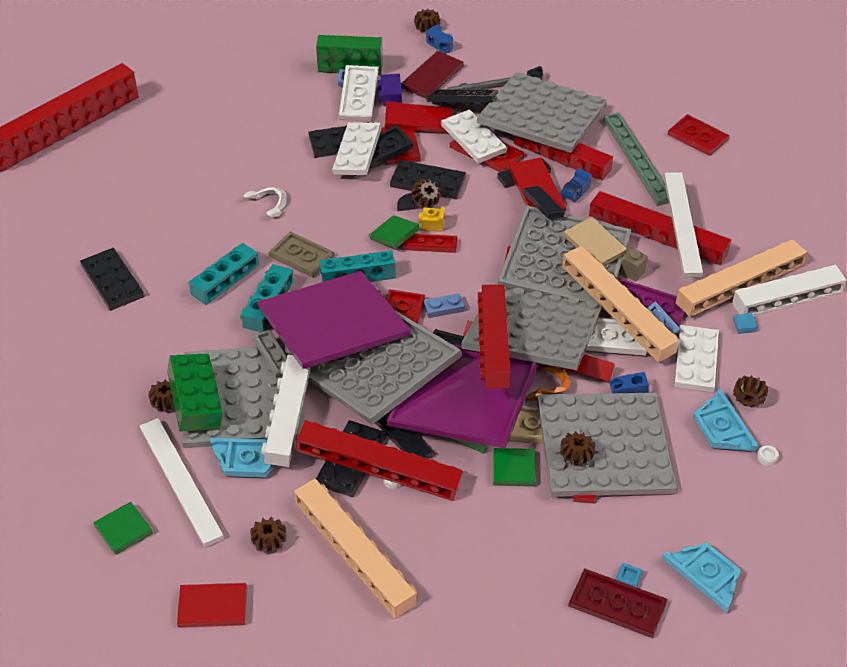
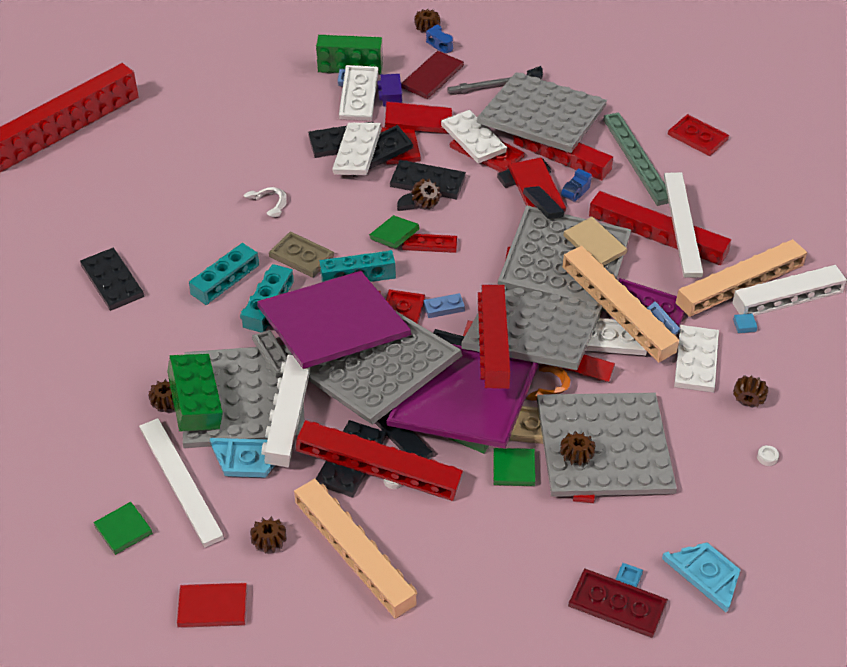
(432, 219): yellow brick -> none
(467, 96): black plate -> none
(630, 383): blue leg -> none
(634, 264): dark tan brick -> none
(723, 425): medium azure wing -> none

